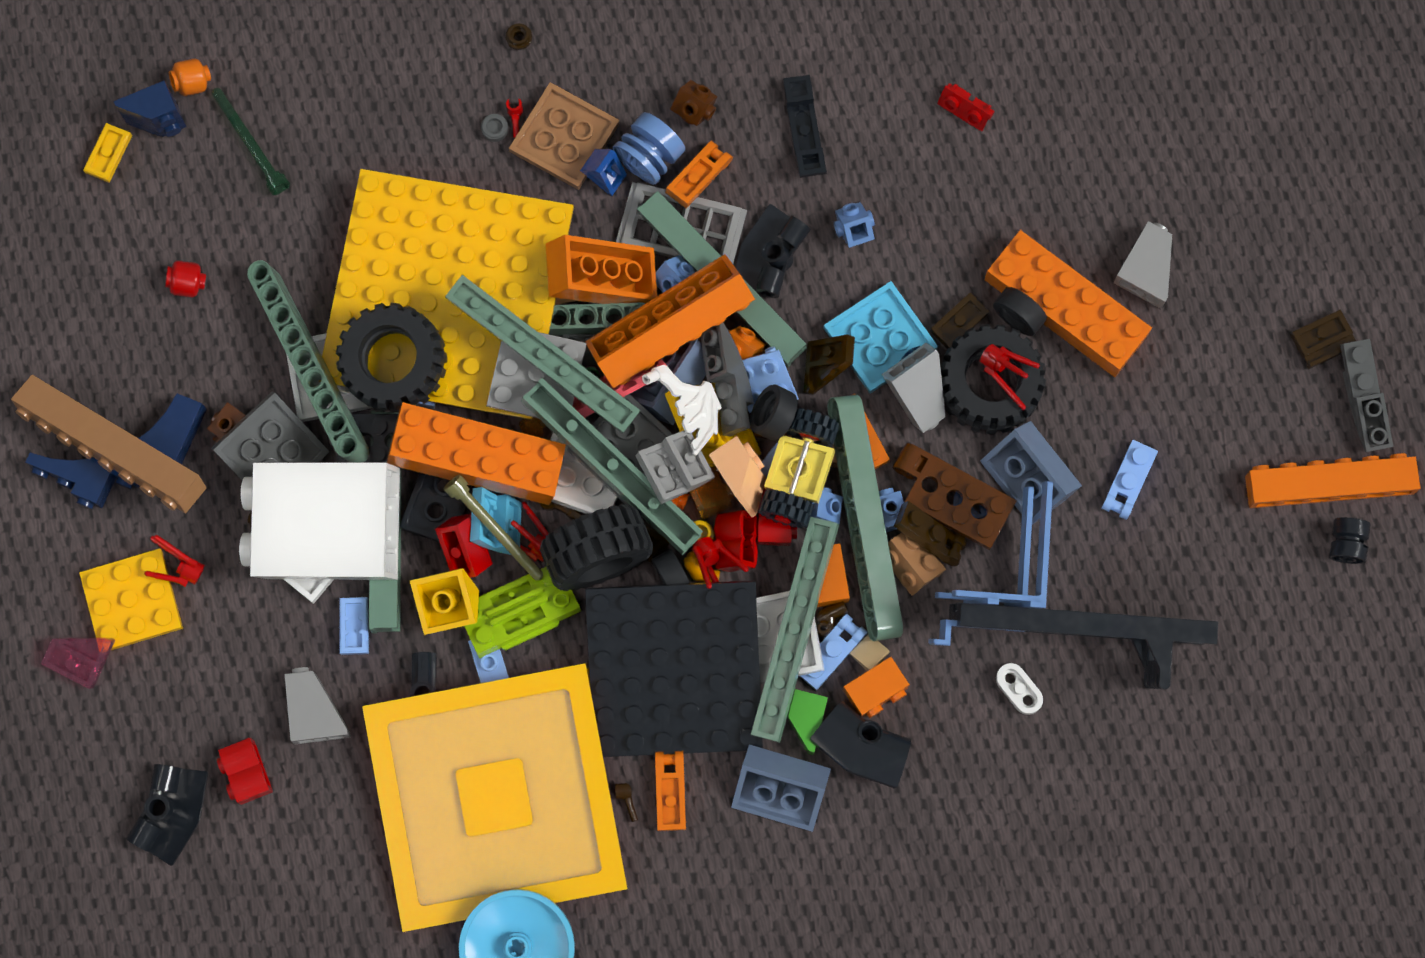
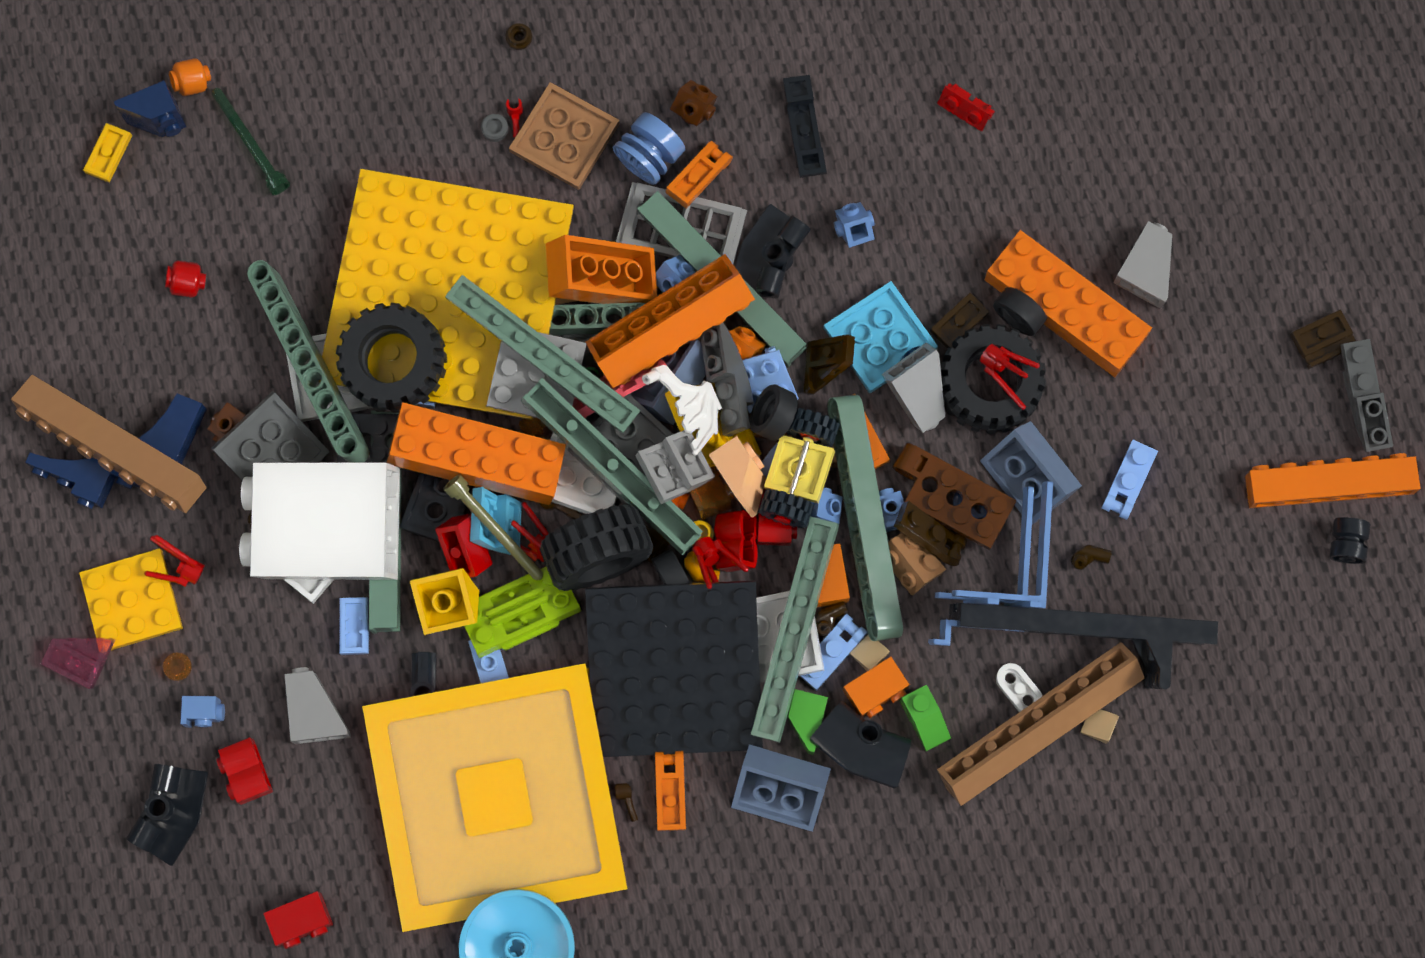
(177, 666): none -> clear orange plate
(201, 710): none -> medium blue brick
(298, 919): none -> red brick
(604, 170): blue slope -> none
(925, 717): none -> bright green slope
(1041, 723): none -> medium nougat brick
(1088, 554): none -> dark brown arm
(1100, 725): none -> tan slope

